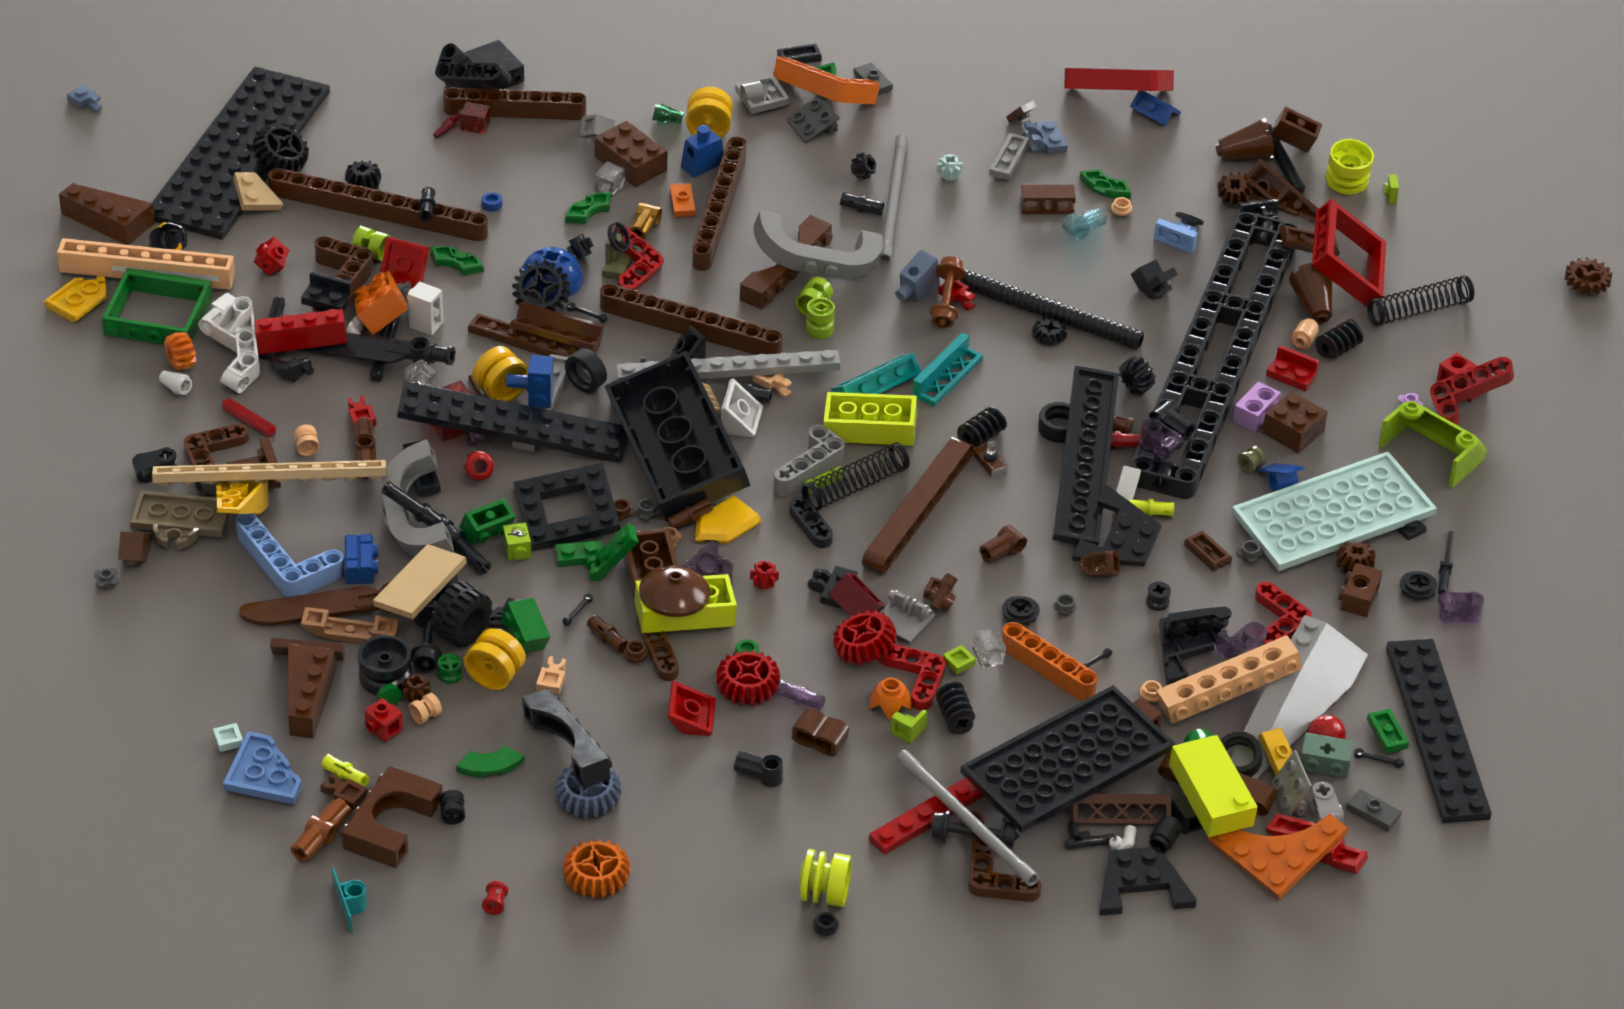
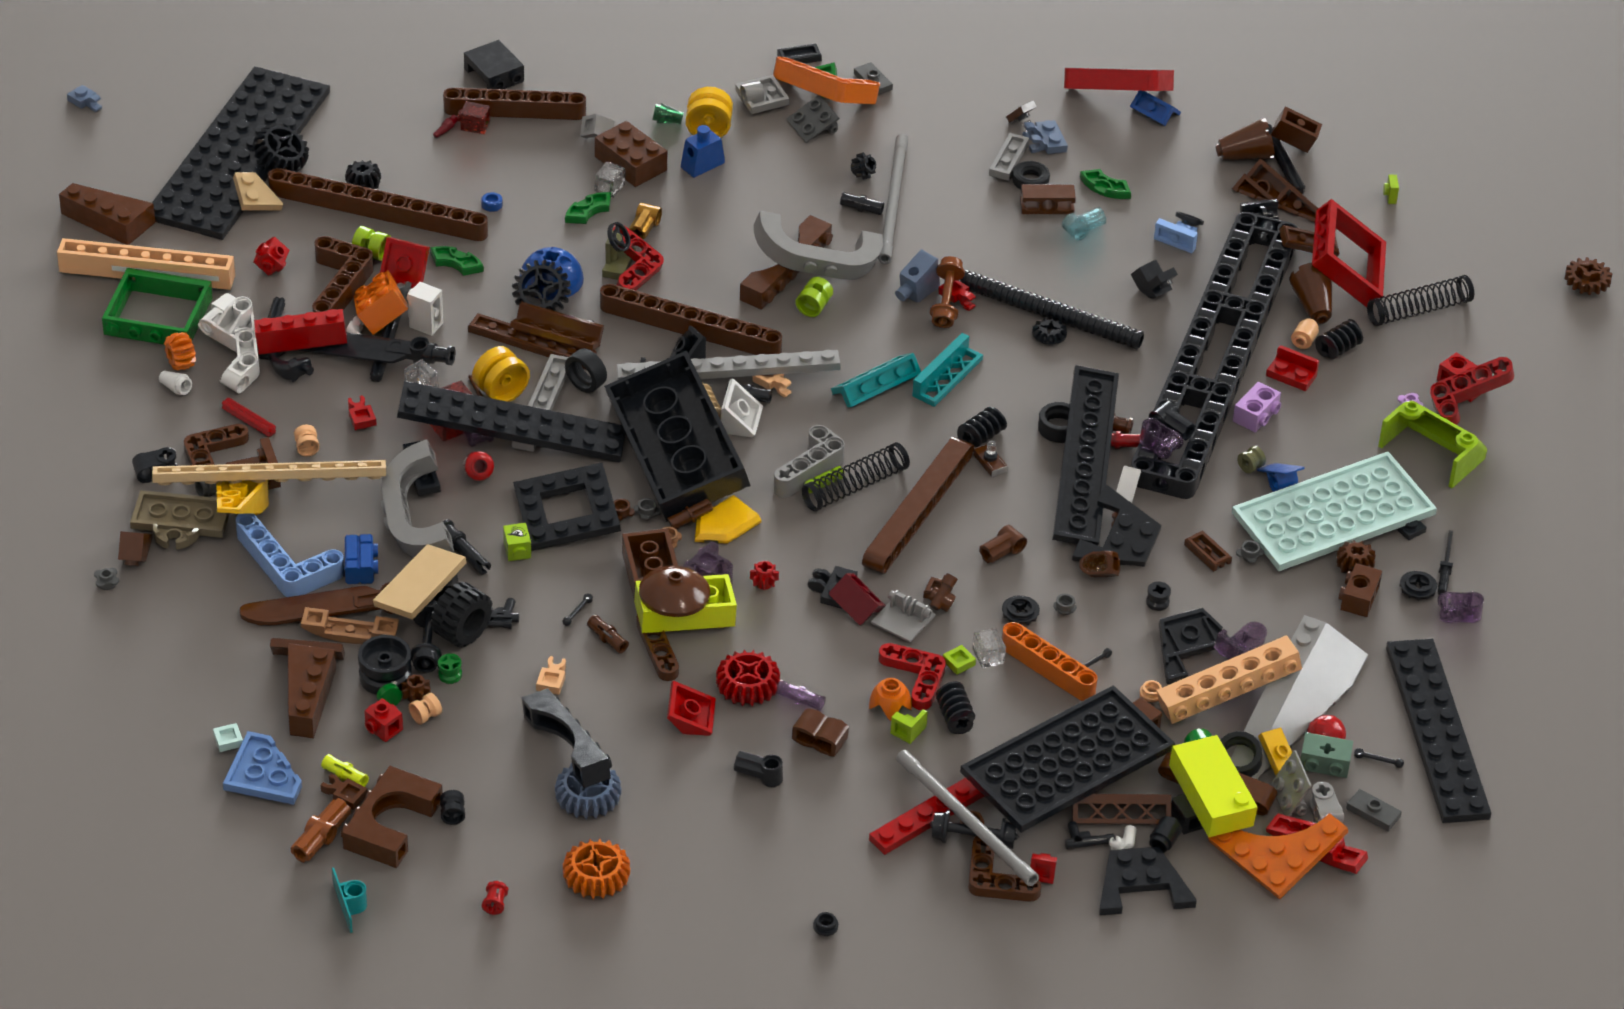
(77, 298): yellow tile -> none
(168, 237): black hair -> none
(327, 292): black bracket -> none
(364, 440): reddish brown piece -> none
(421, 512): black pin -> none
(427, 204): black pin -> none
(458, 73): black beam -> none
(487, 521): green brick -> none
(494, 659): yellow wheel -> none
(496, 762): green tile -> none
(526, 624): green brick -> none
(538, 381): blue brick -> none
(572, 306): black hinge -> none
(576, 553): green plate -> none
(580, 246): black gear -> none
(612, 553): green plate -> none
(635, 651): reddish brown plate -> none
(682, 200): orange plate -> none
(719, 203): reddish brown beam -> none
(747, 645): green tile -> none
(810, 513): black beam -> none
(820, 318): lime wheel -> none
(825, 878): neon yellow wheel -> none
(864, 637): red gear -> none
(871, 418): neon yellow brick -> none
(949, 167): light aqua gear -> none
(1030, 167): none -> black tyre
(1044, 866): none -> red tile
(1121, 206): light nougat plate -> none
(1137, 375): black gear -> none
(1154, 507): neon yellow pin -> none
(1197, 619): black hinge -> none
(1234, 189): reddish brown gear -> none
(1269, 596): red beam -> none
(1294, 422): reddish brown brick -> none
(1349, 166): neon yellow wheel -> none
(1387, 731): green plate -> none

